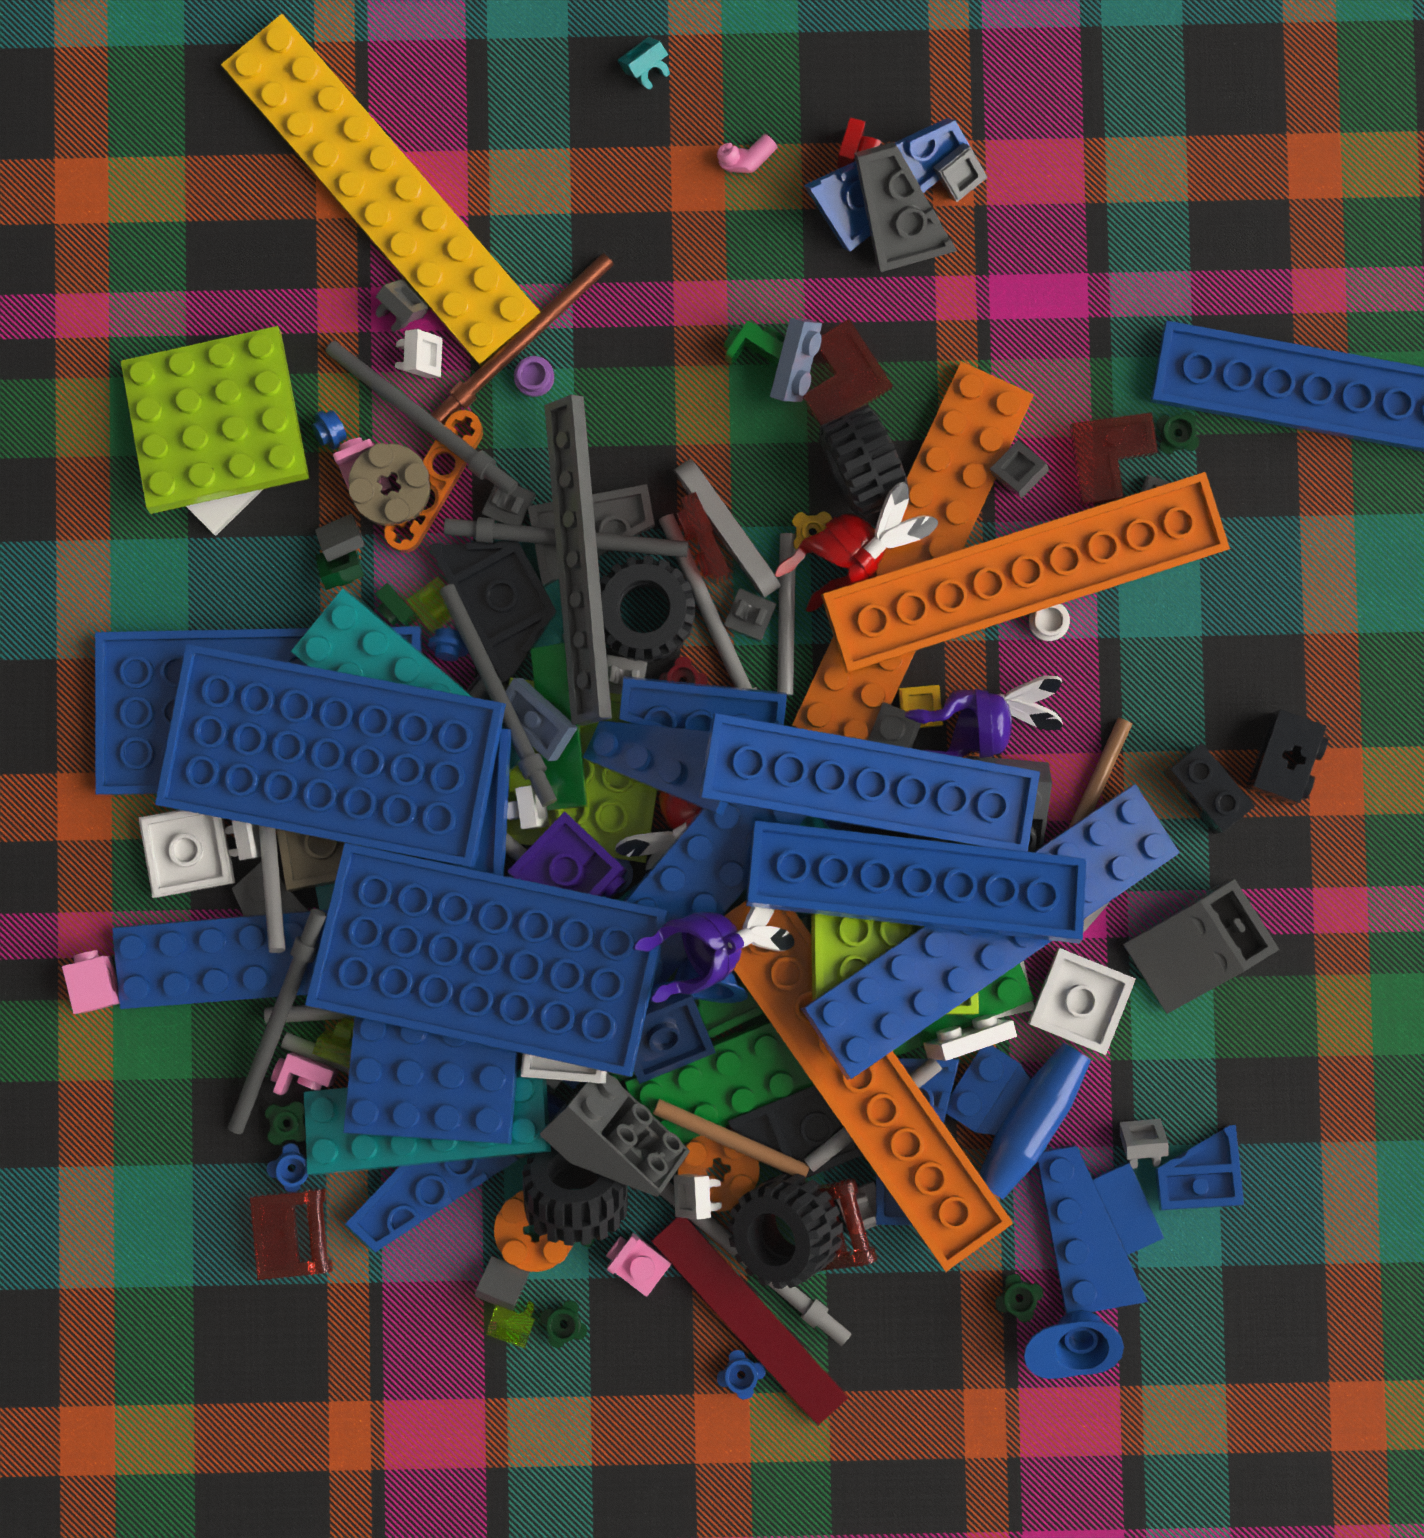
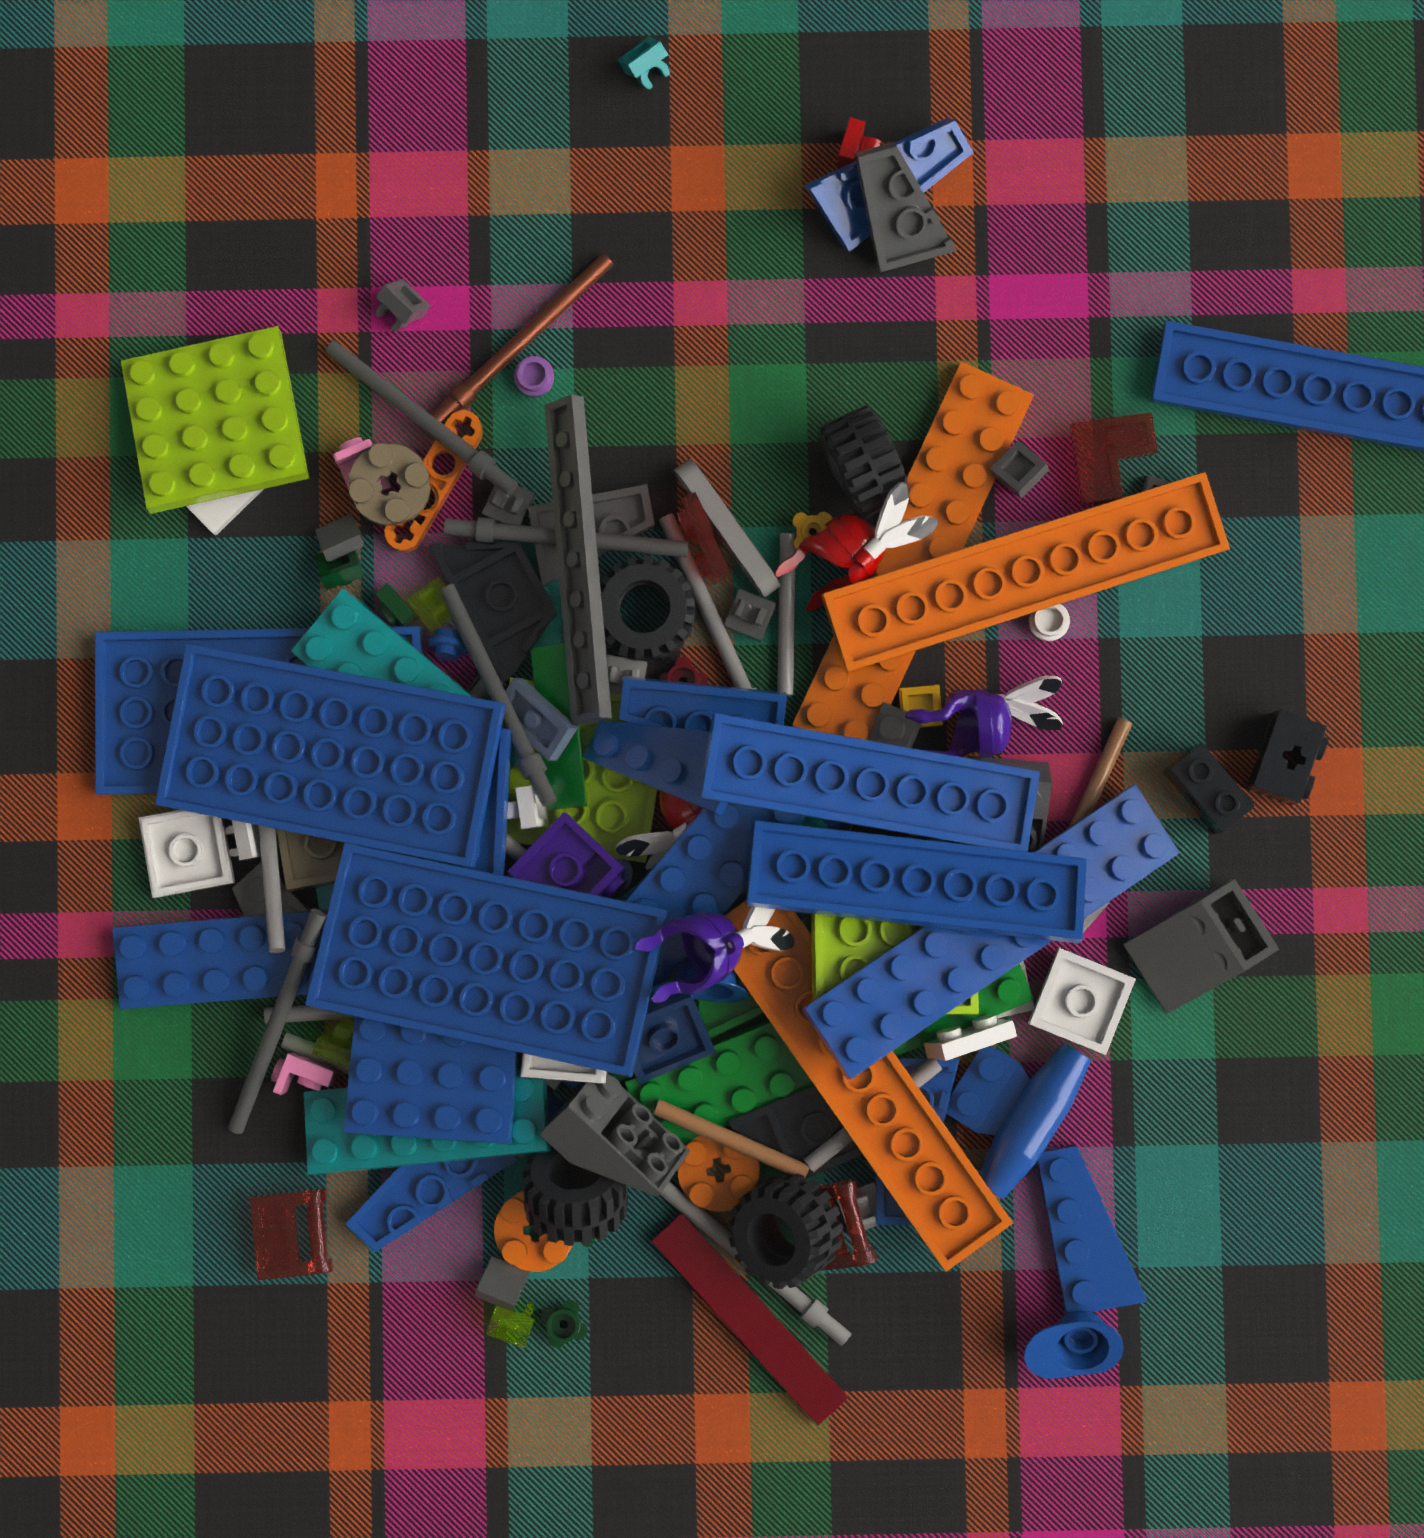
(91, 982): bright pink brick -> none
(278, 1114): dark green plate -> none
(278, 1168): blue plate -> none
(328, 429): blue plate -> none
(380, 189): yellow plate -> none
(421, 353): white tile -> none
(637, 1263): bright pink bracket -> none
(693, 1196): white tile -> none
(741, 1386): blue plate -> none
(746, 160): bright pink arm -> none
(763, 342): green bracket -> none
(796, 358): sand blue plate -> none
(856, 378): clear red plate -> none
(960, 172): tile -> none
(1024, 1308): dark green plate -> none
(1127, 1208): blue tile -> none
(1144, 1140): light grey tile -> none
(1185, 424): dark green plate -> none
(1203, 1175): blue wing -> none

